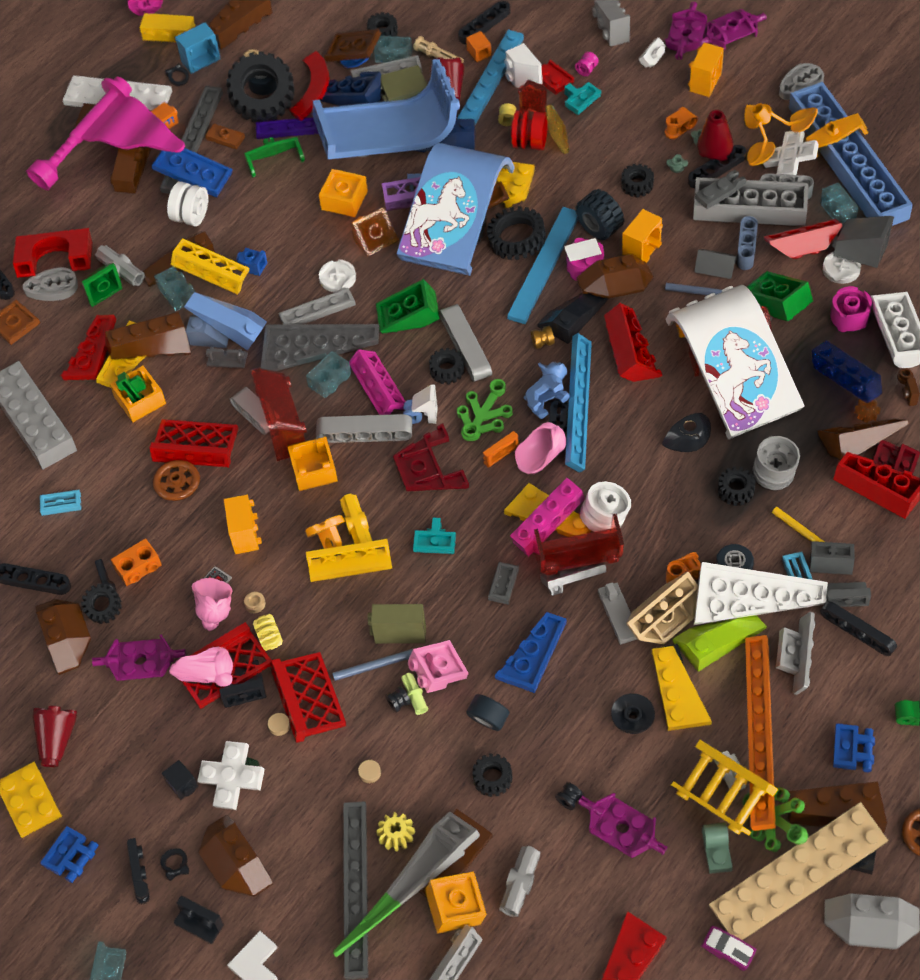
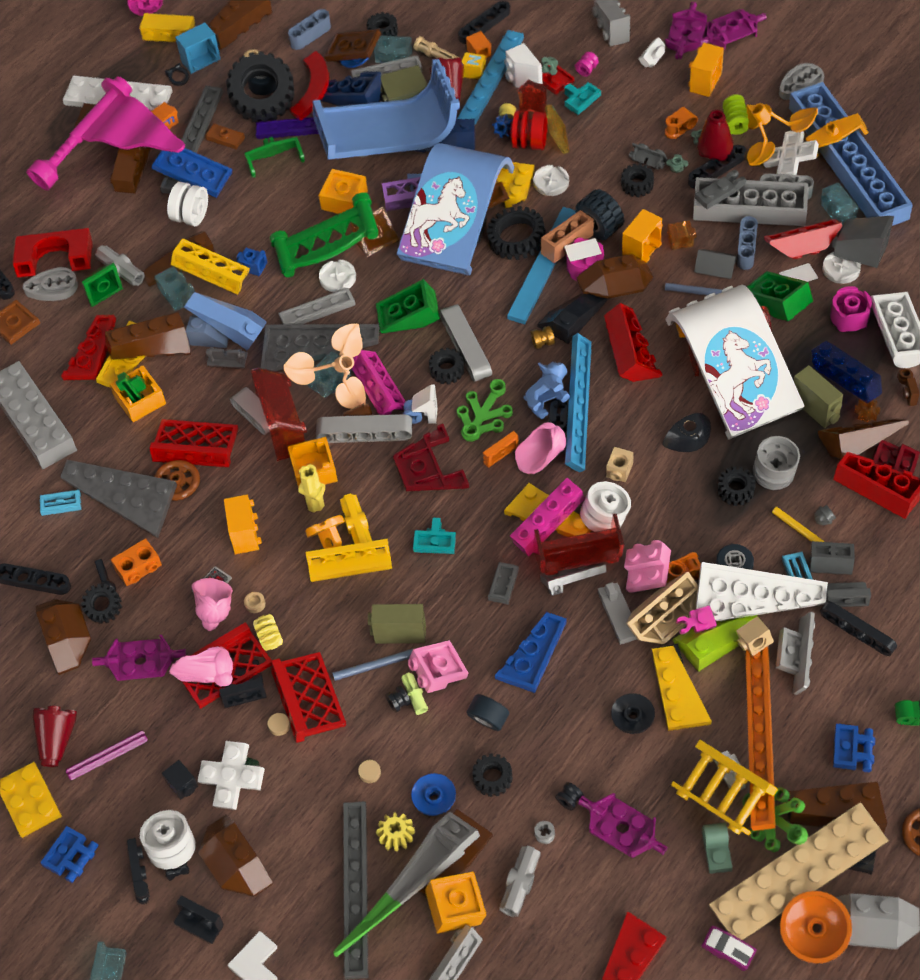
(106, 755): none -> axle
(129, 494): none -> flat silver wing
(167, 839): none -> white wheel
(287, 247): none -> green piece
(309, 29): none -> sand blue beam
(311, 488): none -> light yellow piece
(349, 343): none -> light nougat plant
(361, 410): none -> reddish brown cone
(432, 785): none -> blue dish
(474, 65): none -> yellow brick
(499, 129): none -> blue gear
(548, 838): none -> light grey bush
(549, 61): none -> sand green plate
(551, 180): none -> white tile
(577, 226): none -> nougat brick
(619, 458): none -> tan brick
(647, 566): none -> bright pink plate
(654, 157): none -> dark grey hinge
(681, 235): none -> clear orange brick
(700, 620): none -> dark pink plate
(736, 114): none -> lime piece
(754, 636): none -> tan brick
(803, 272): none -> white sticker
(813, 909): none -> orange dish
(819, 396): none -> olive brick
(824, 515): none -> dark grey plate

